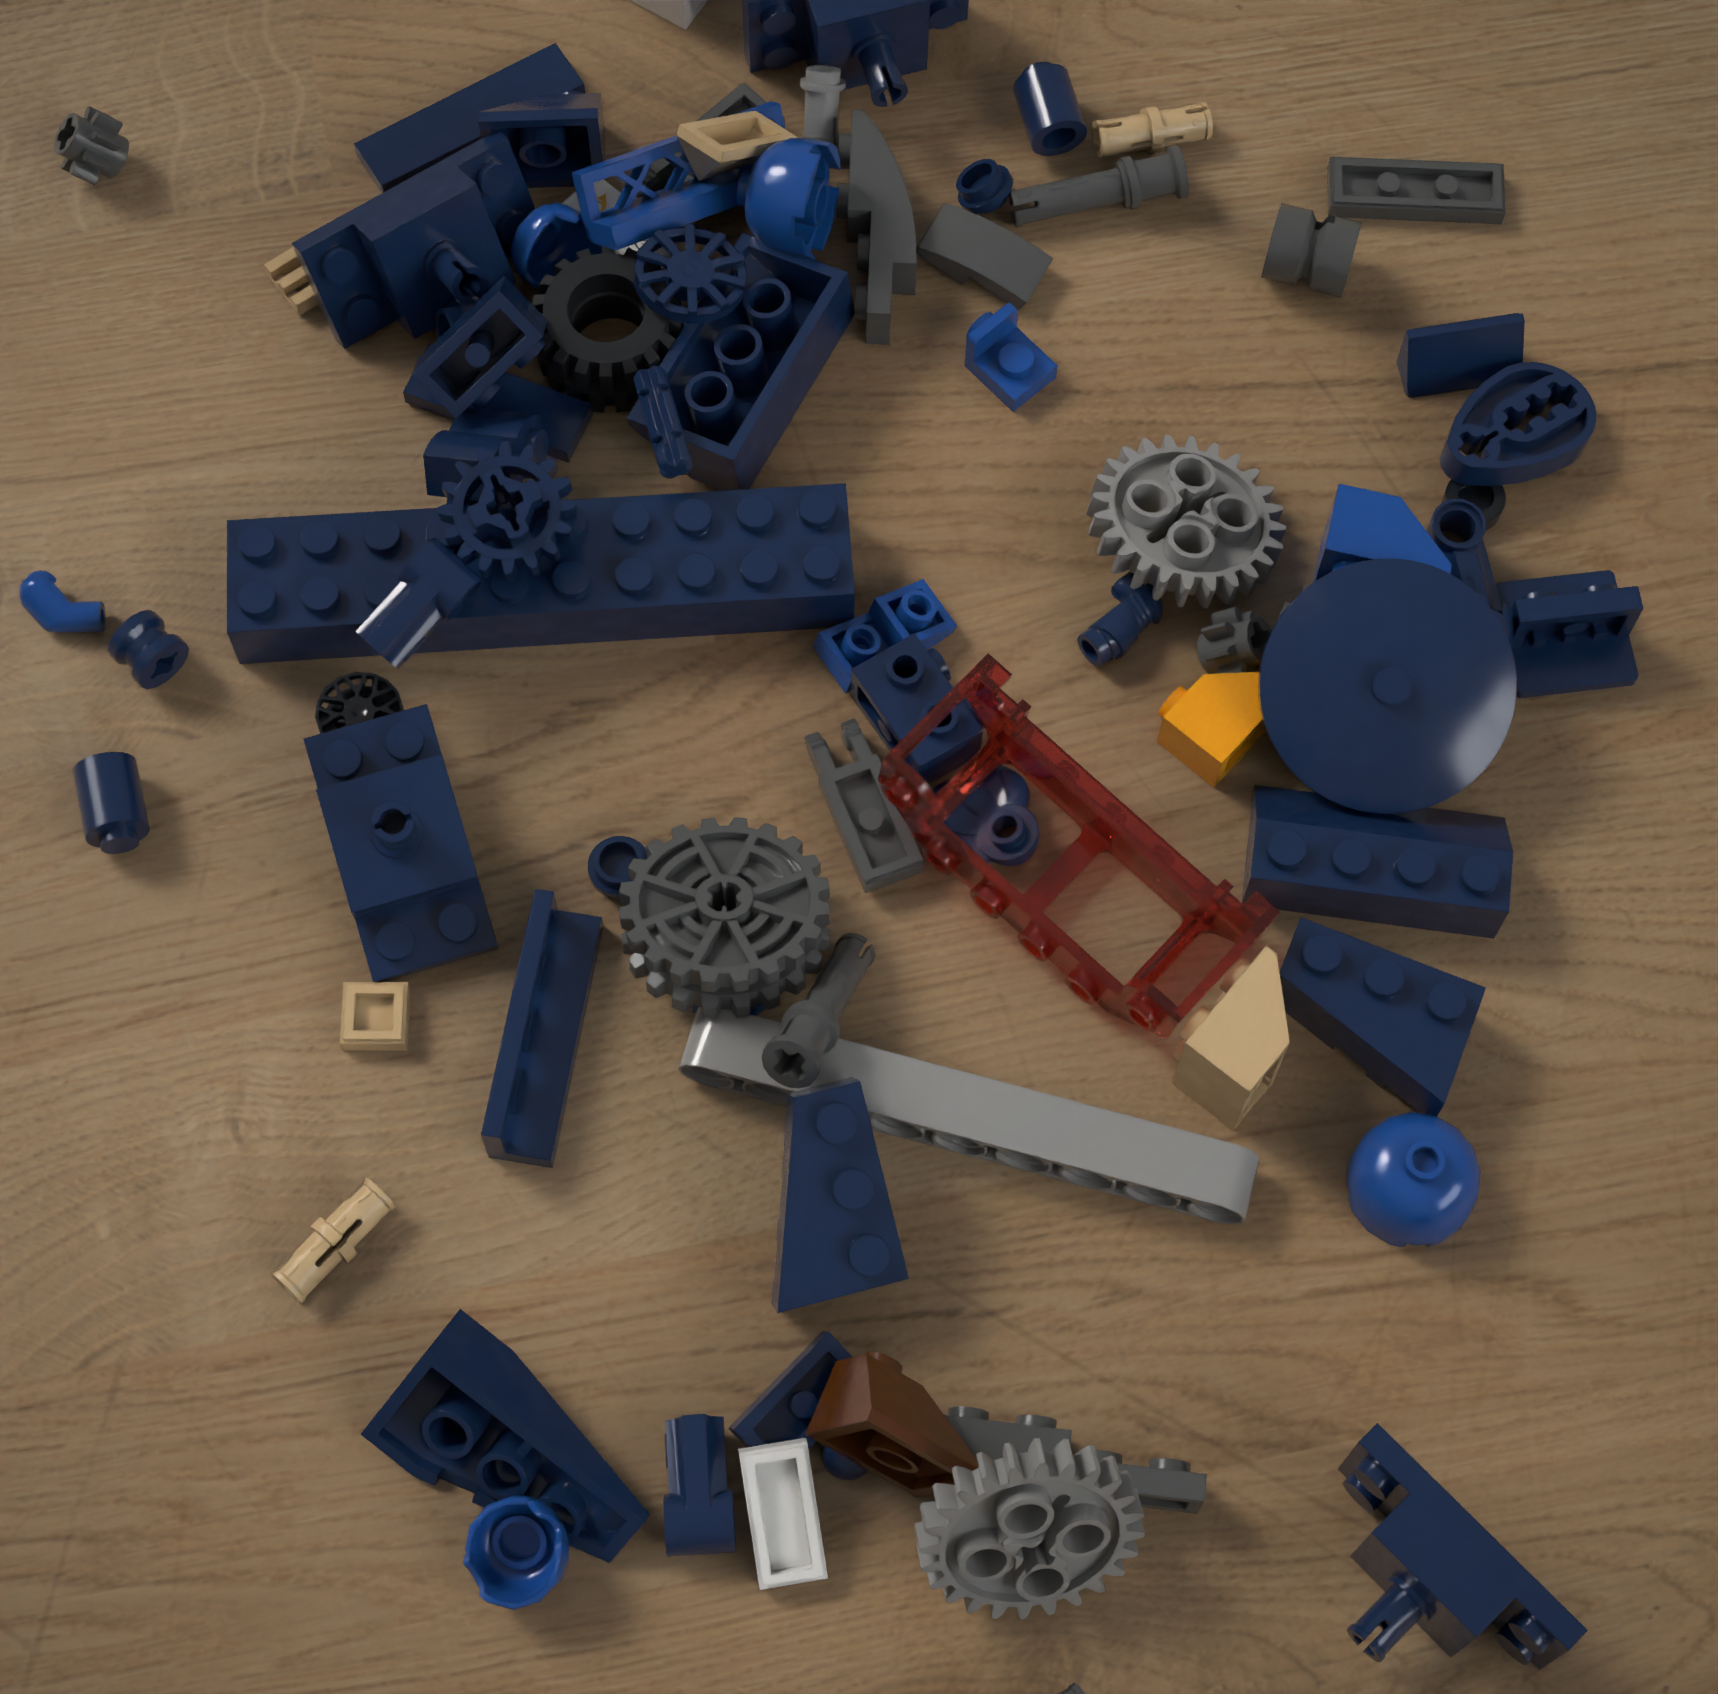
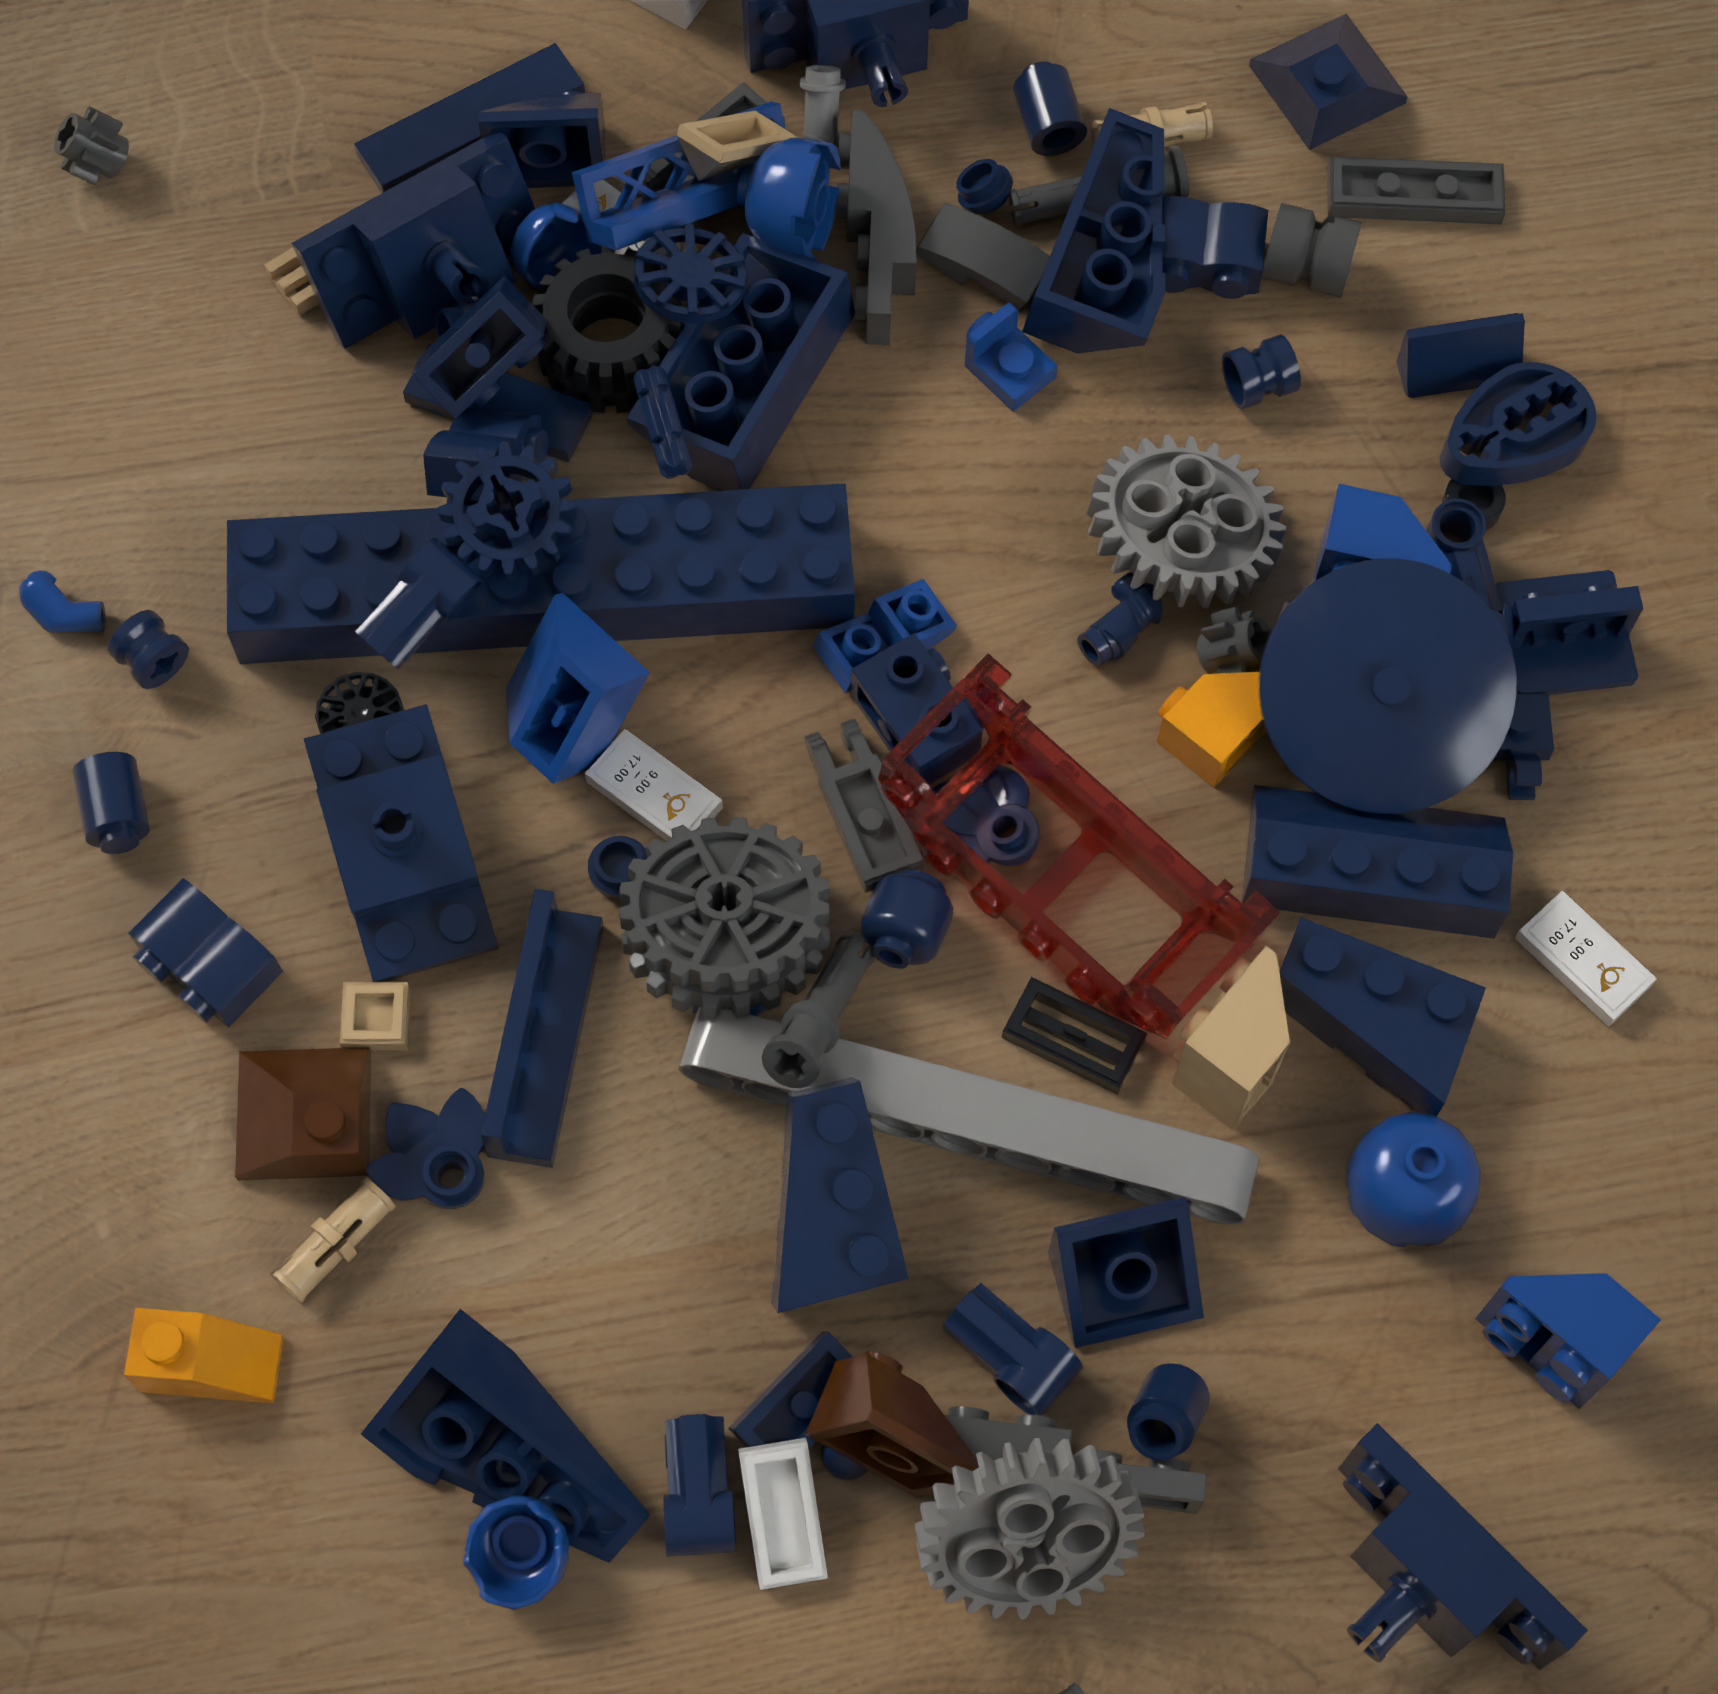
(202, 1356): none -> light orange slope
(203, 953): none -> dark blue brick
(303, 1113): none -> reddish brown slope
(429, 1146): none -> dark blue plate
(570, 692): none -> blue slope
(651, 787): none -> white tile
(907, 919): none -> dark blue head
(1026, 1362): none -> dark blue piece
(1063, 1056): none -> black tile
(1109, 254): none -> dark blue wedge
(1127, 1272): none -> dark blue slope
(1167, 1411): none -> dark blue brick
(1213, 246): none -> dark blue brick
(1260, 372): none -> dark blue wheel
(1328, 81): none -> dark blue slope
(1526, 744): none -> dark blue plate
(1567, 1329): none -> blue slope
(1585, 958): none -> white tile

